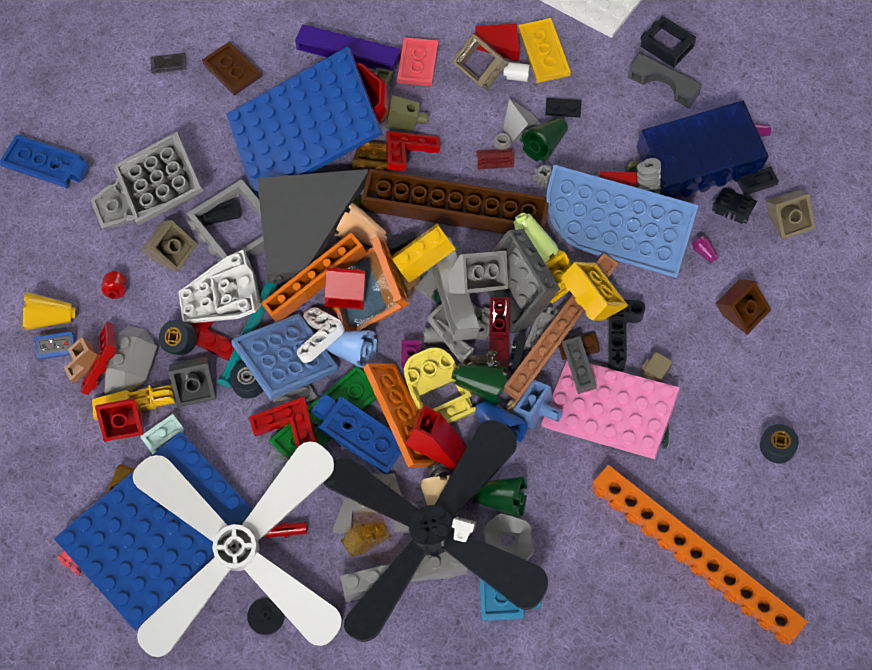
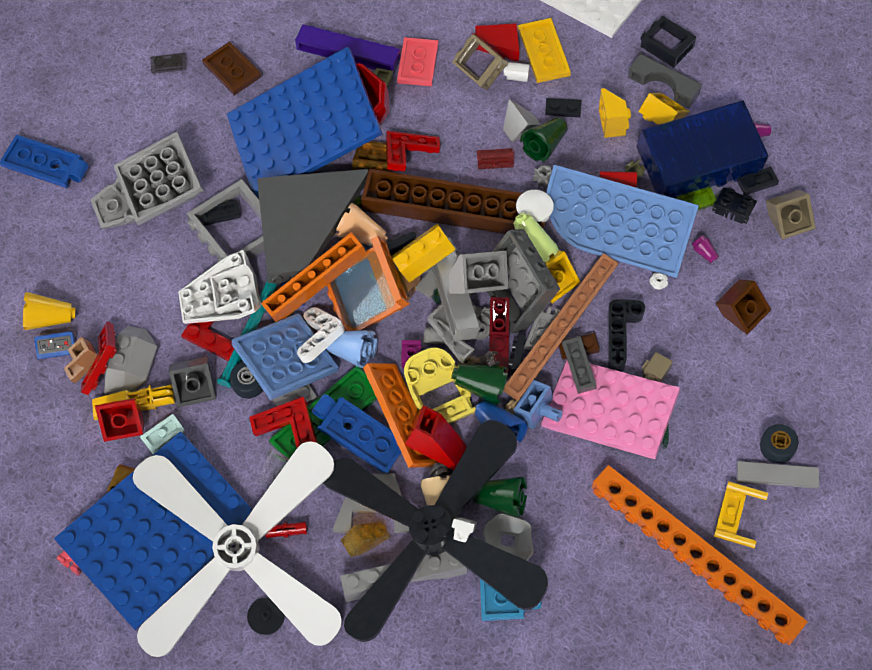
(114, 285): red head -> none
(169, 245): dark tan slope -> none
(177, 337): black wheel -> none
(345, 288): slope -> none
(404, 114): olive torso -> none
(502, 137): light grey plate -> none
(536, 204): none -> white dish
(593, 291): yellow slope -> none
(613, 114): none -> yellow slope
(649, 175): light grey piece -> none
(658, 285): none -> white plate
(661, 109): none -> yellow slope
(702, 197): none -> clear neon green plate
(731, 513): none -> yellow plate
(778, 474): none -> light grey tile

